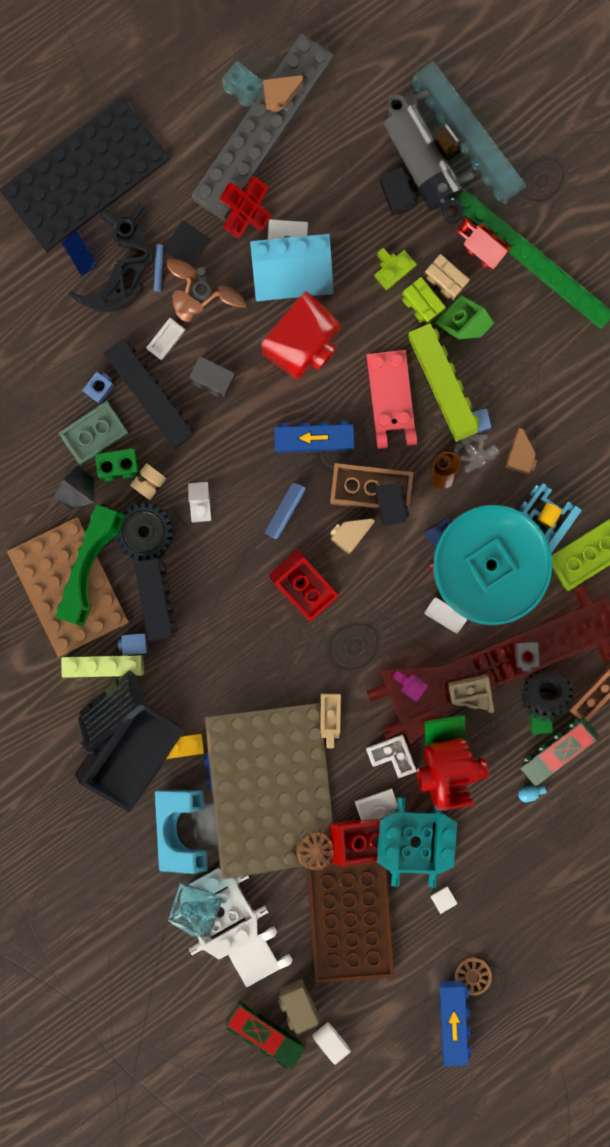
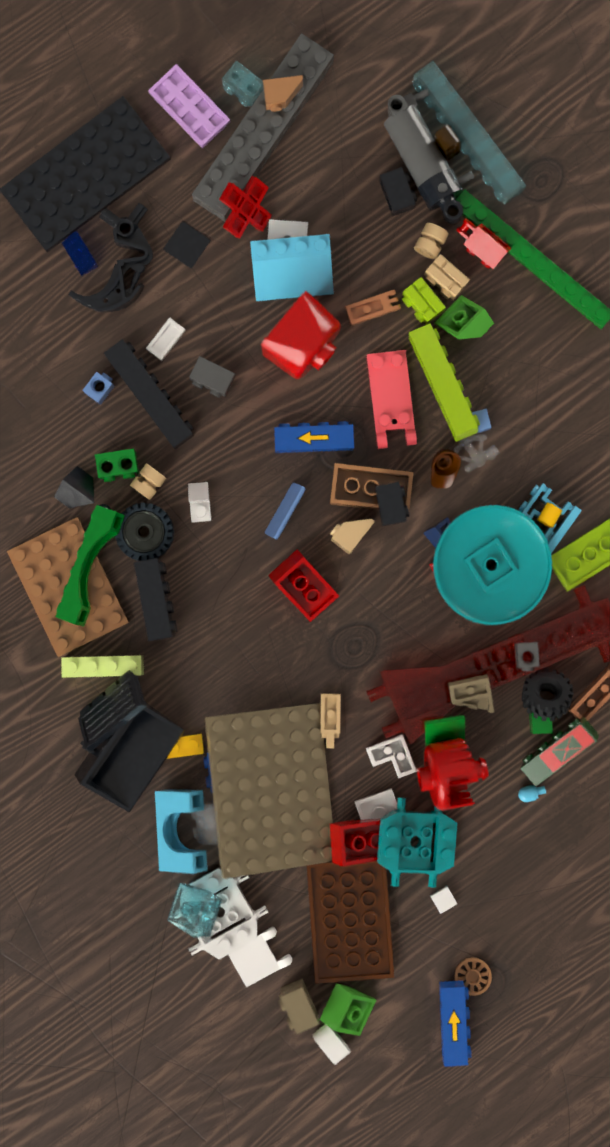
(93, 433): sand green tile -> none
(133, 644): medium blue brick -> none
(158, 268): medium blue piece -> none
(186, 305): nougat plant -> none
(189, 106): none -> lavender plate
(201, 289): dark grey piece -> none
(265, 1034): dark green brick -> none
(315, 850): medium nougat wheel -> none
(347, 1010): none -> bright green slope
(372, 307): none -> nougat hinge
(393, 268): lime hinge -> none
(411, 686): magenta plate -> none
(430, 242): none -> tan wheel
(445, 615): slope -> none
(521, 454): medium nougat slope -> none

